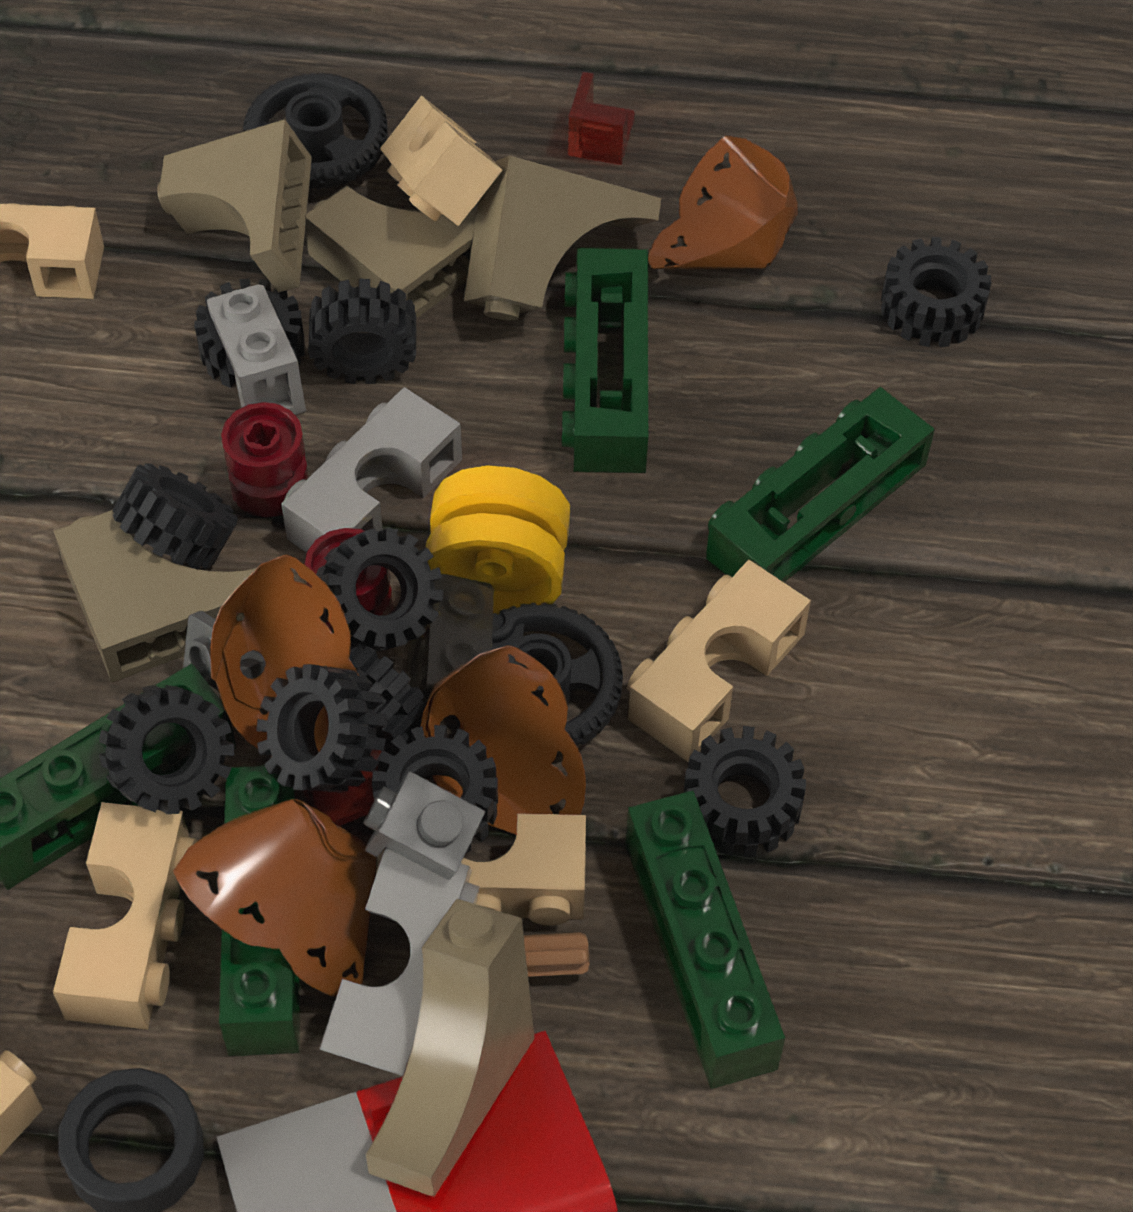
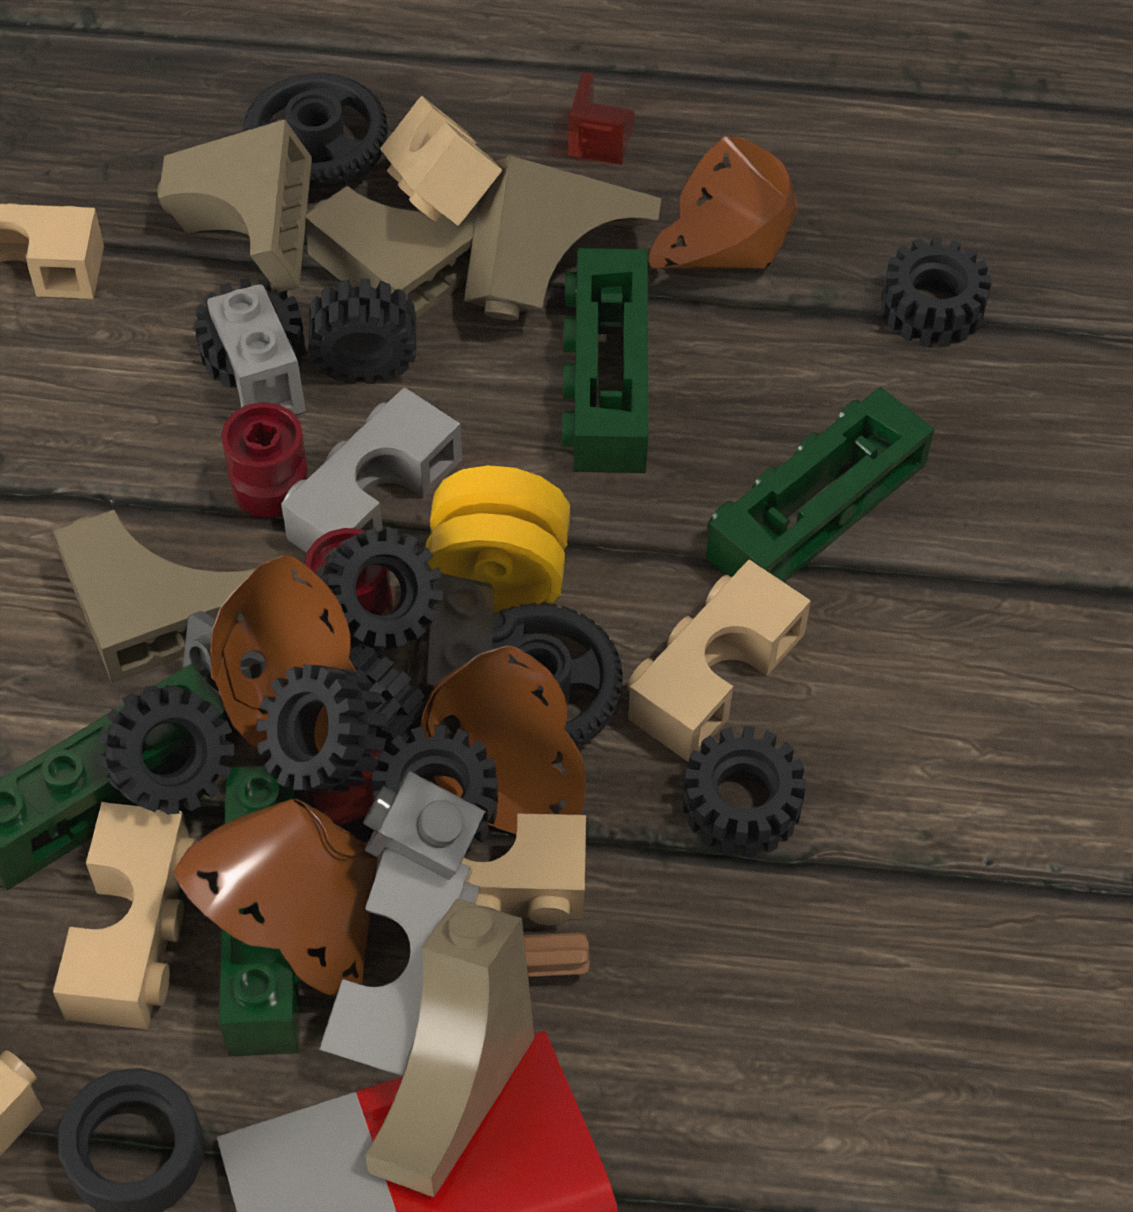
(174, 516): black tyre -> none
(703, 940): dark green brick -> none

